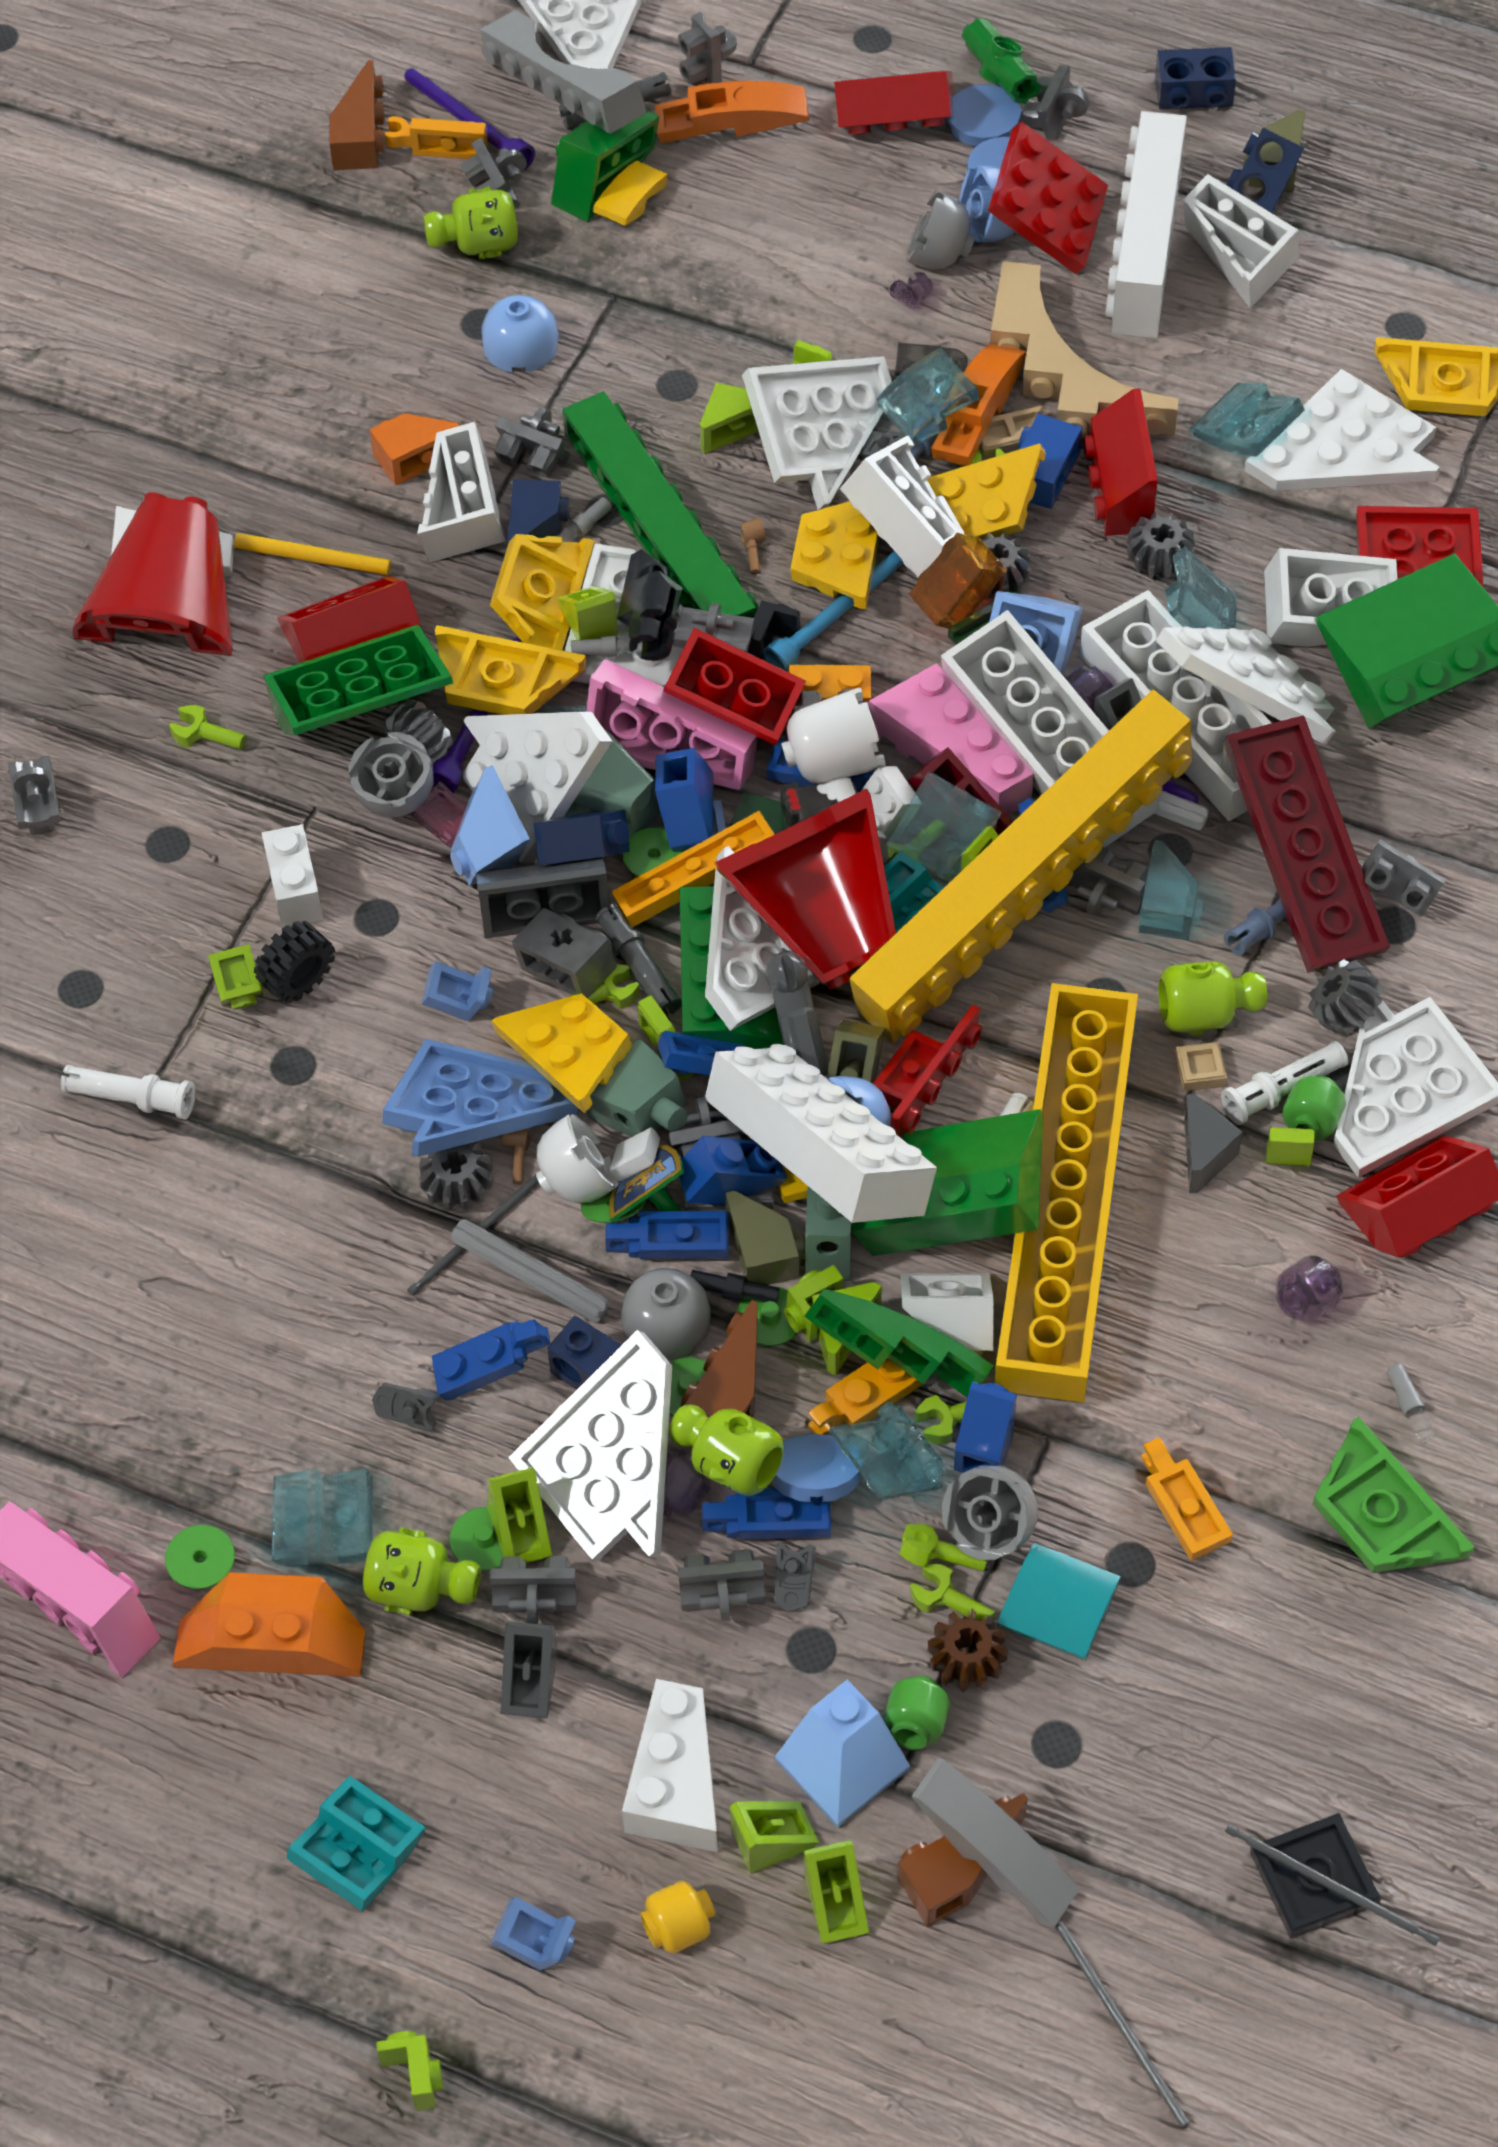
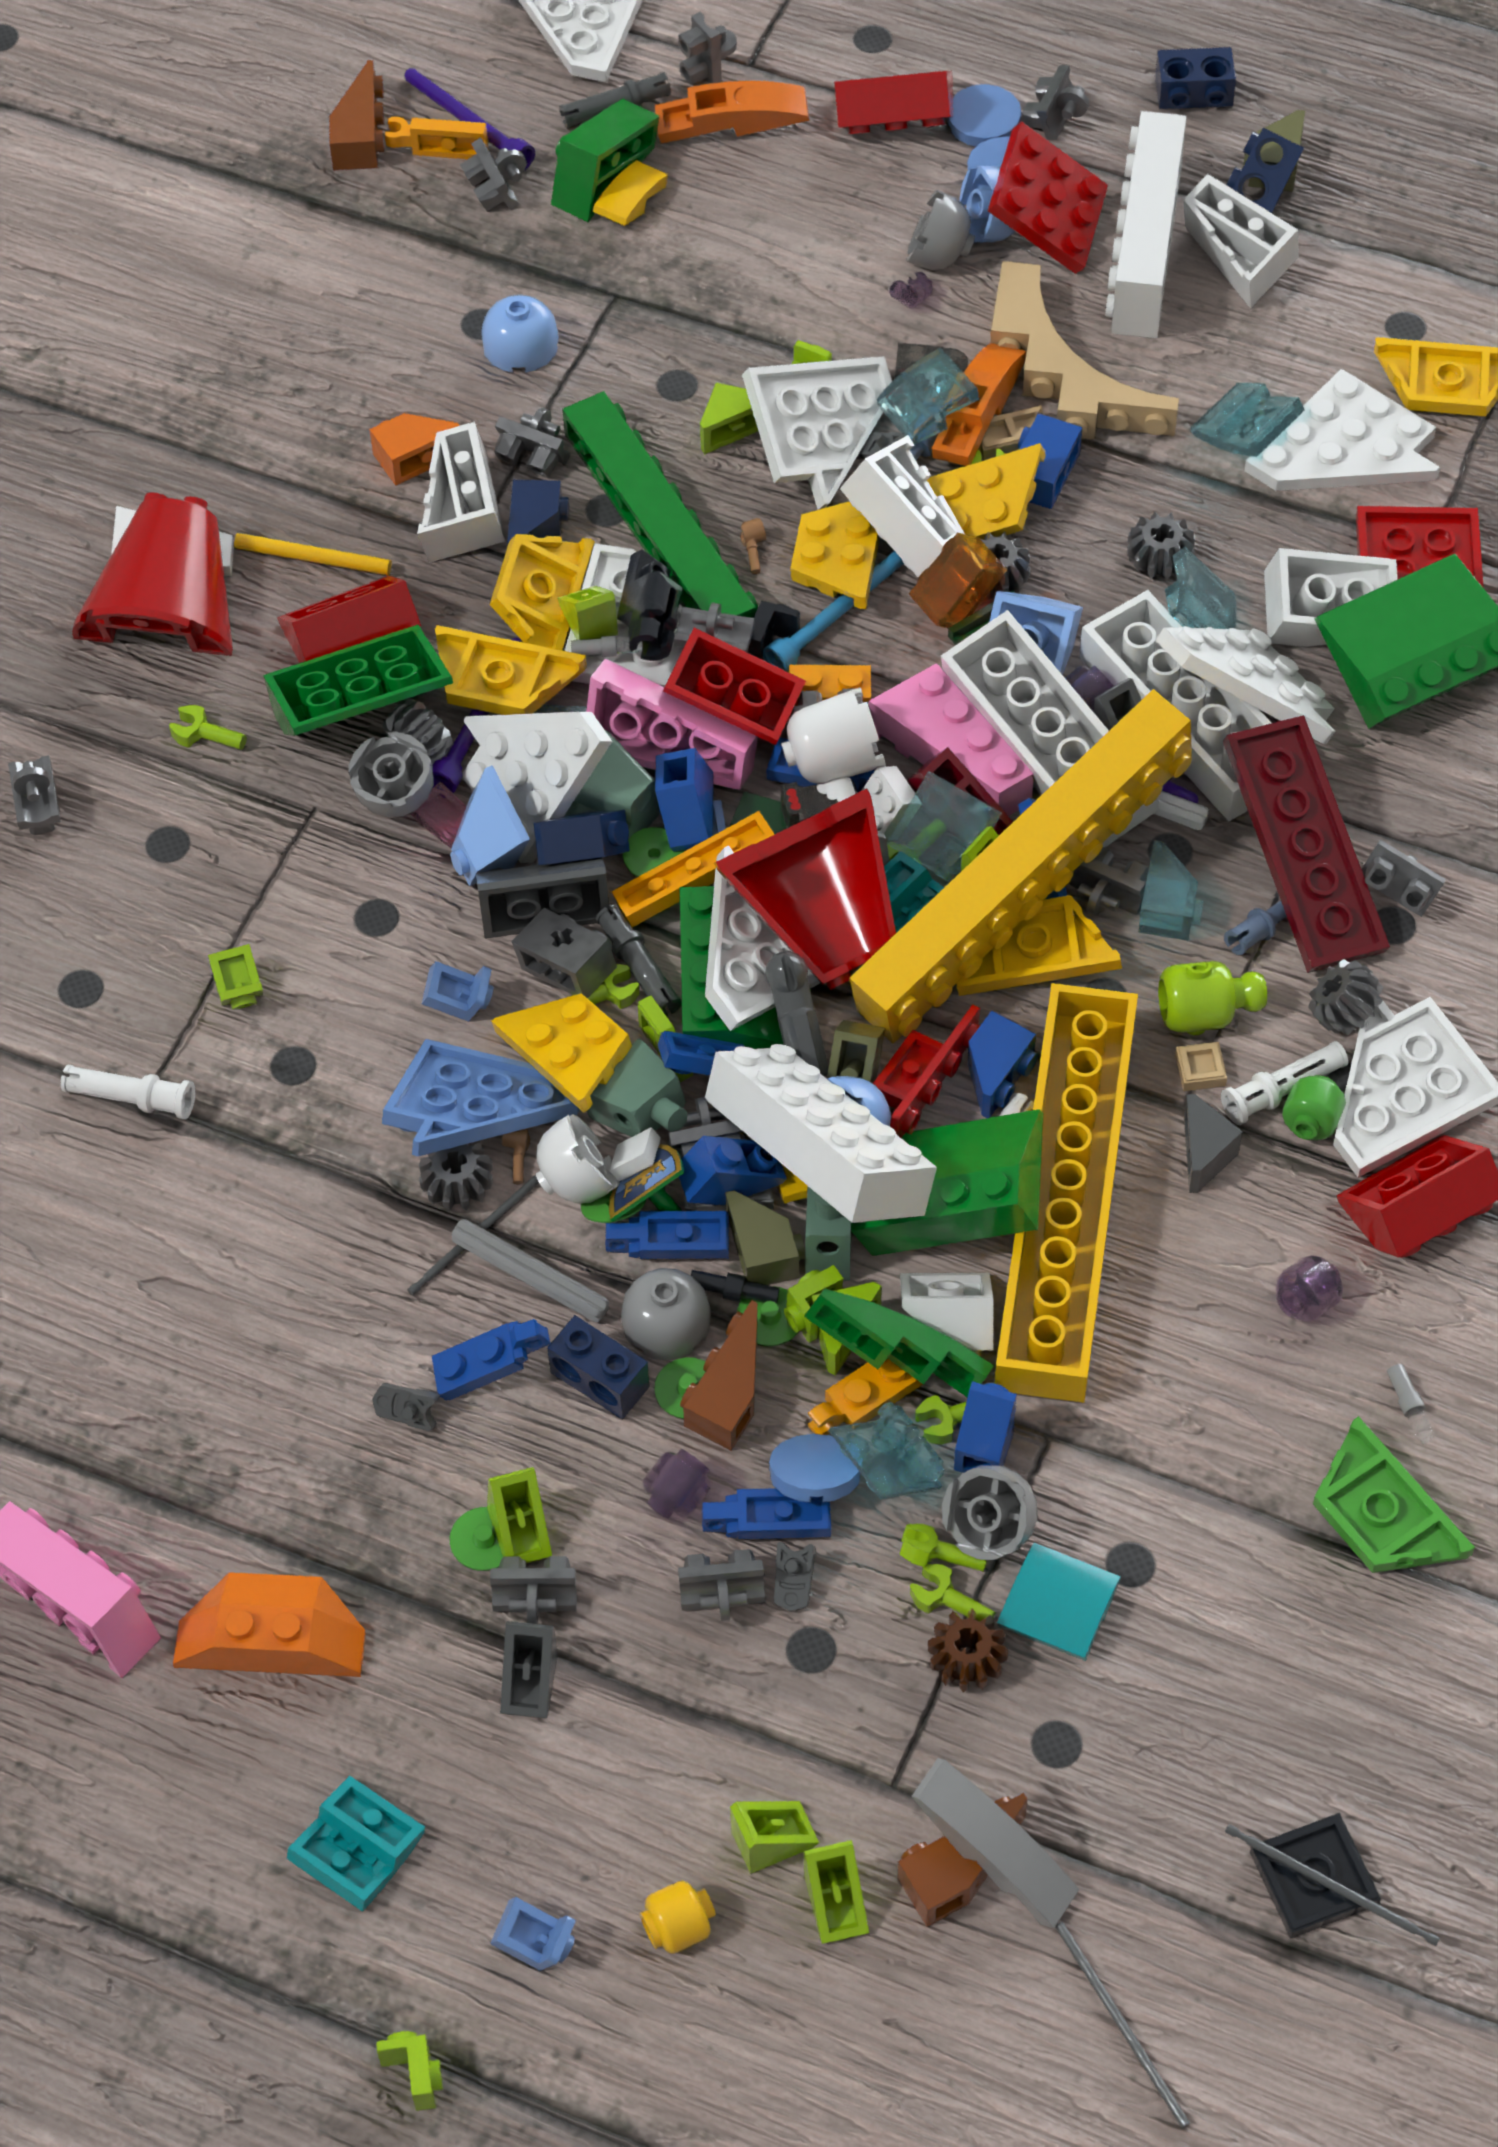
(199, 1557): bright green piece -> none
(292, 875): white brick -> none
(294, 961): black tyre -> none
(322, 1517): clear light blue slope -> none
(413, 1571): lime piece -> none
(479, 223): lime piece -> none
(584, 521): light grey piece -> none
(598, 95): light grey arch -> none
(607, 1452): white wing -> none
(671, 1774): white wedge -> none
(729, 1447): lime piece -> none
(842, 1754): light blue slope -> none
(916, 1712): bright green head -> none
(997, 1059): none -> blue slope
(1001, 60): green piece -> none
(1046, 948): none -> yellow wing
(1121, 464): red slope -> none
(1184, 1502): light orange plate -> none
(1290, 1146): lime tile -> none

